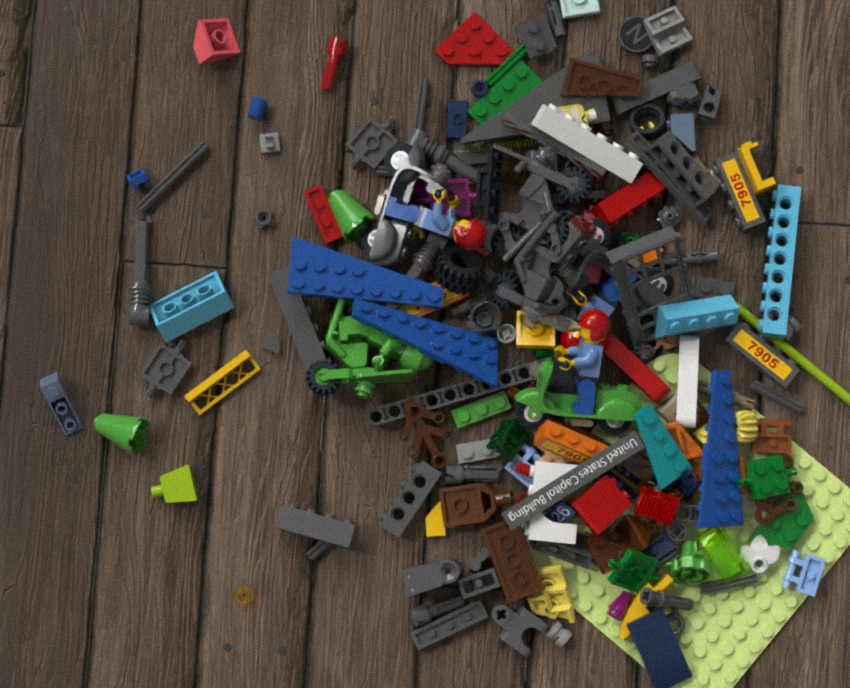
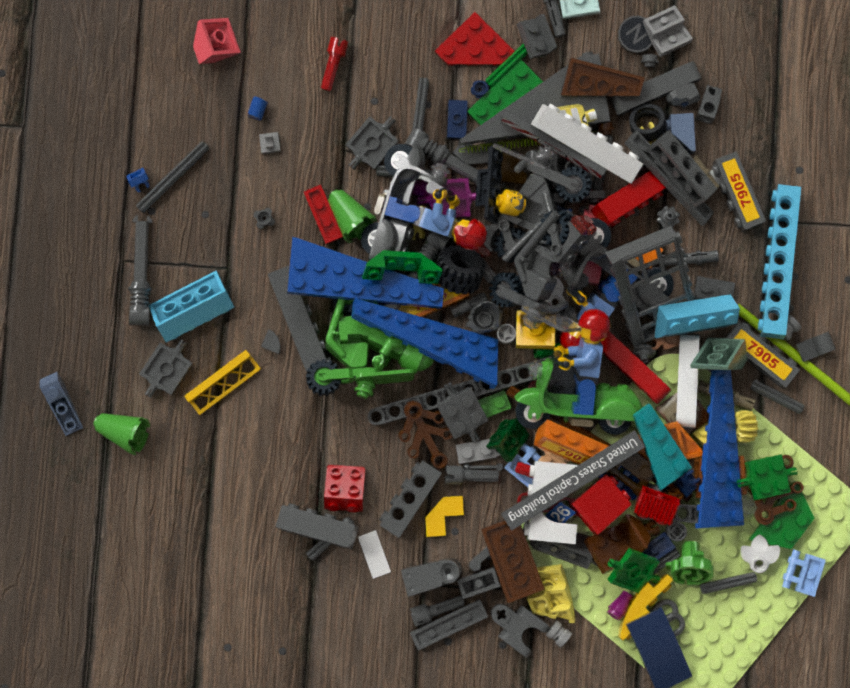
(177, 486): lime torso -> none
(244, 600): clear yellow plate -> none
(344, 488): none -> red bracket
(374, 554): none -> white sticker
(427, 271): none -> green slope
(462, 412): none -> dark grey plate
(472, 503): reddish brown plate -> none
(511, 203): none -> yellow head
(627, 237): green plant -> none
(660, 599): dark grey pin -> none
(721, 354): none -> sand green slope
(721, 553): clear neon green brick -> none
(751, 170): yellow panel -> none
(772, 442): dark orange plate -> none
(815, 346): none -> dark grey panel

